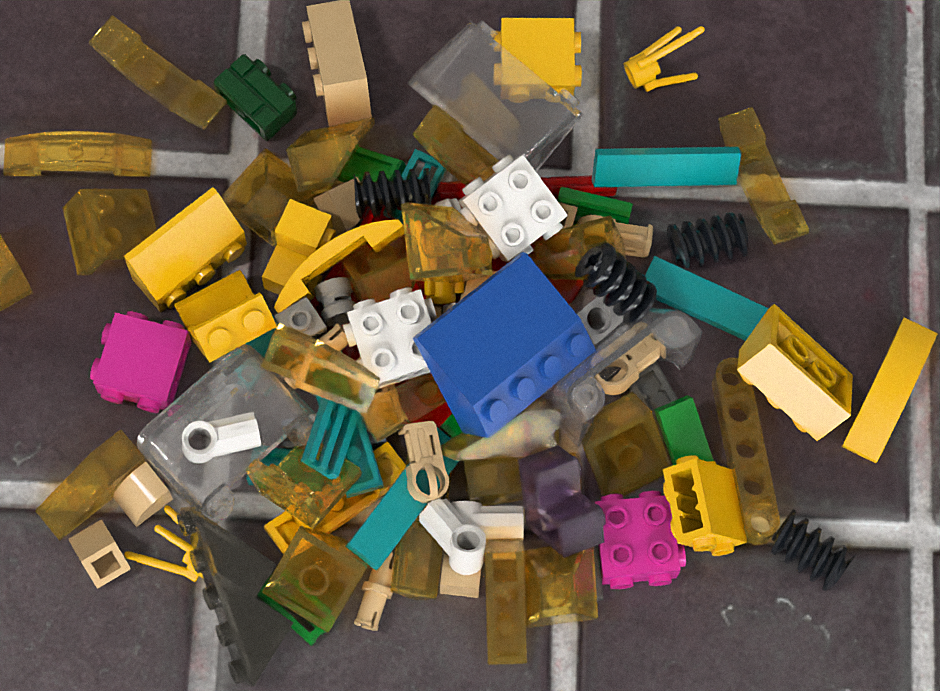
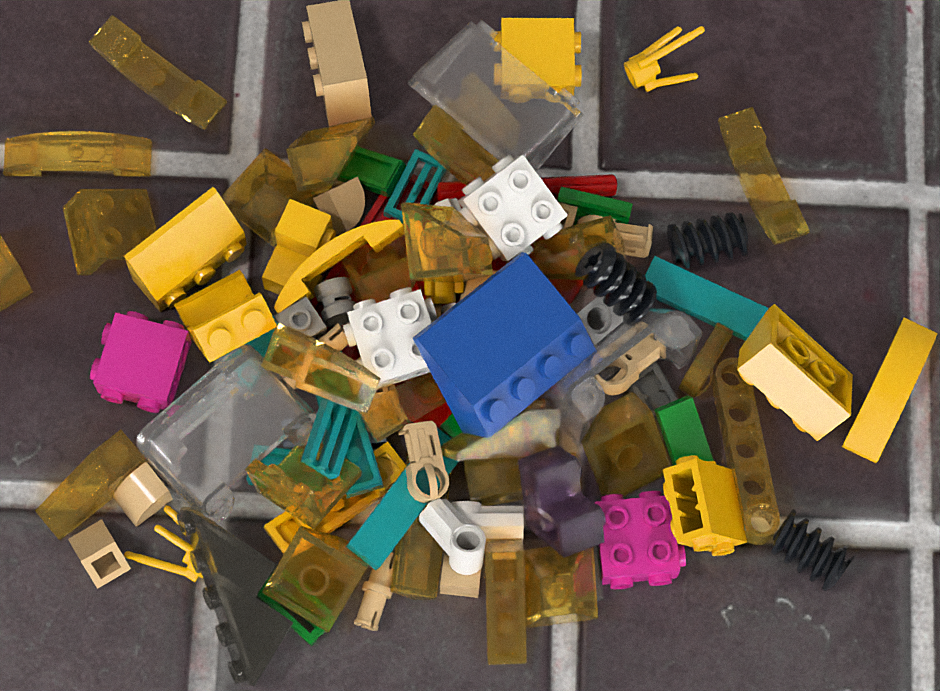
(225, 436): white piece -> none
(256, 96): dark green brick -> none
(390, 193): black piece -> none
(666, 166): teal tile -> none
(706, 361): none -> clear yellow piece

